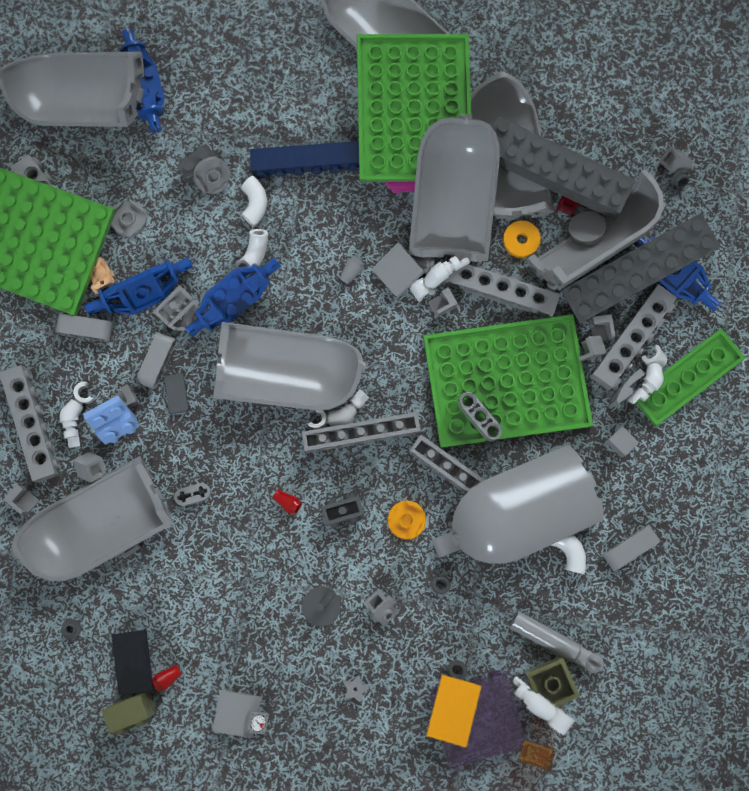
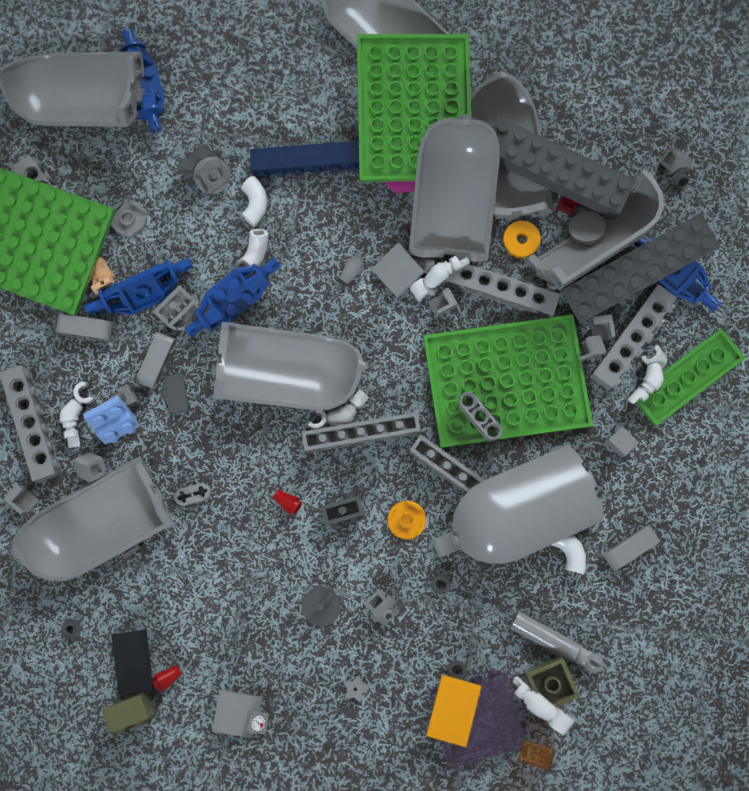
(624, 389): light grey slope -> none

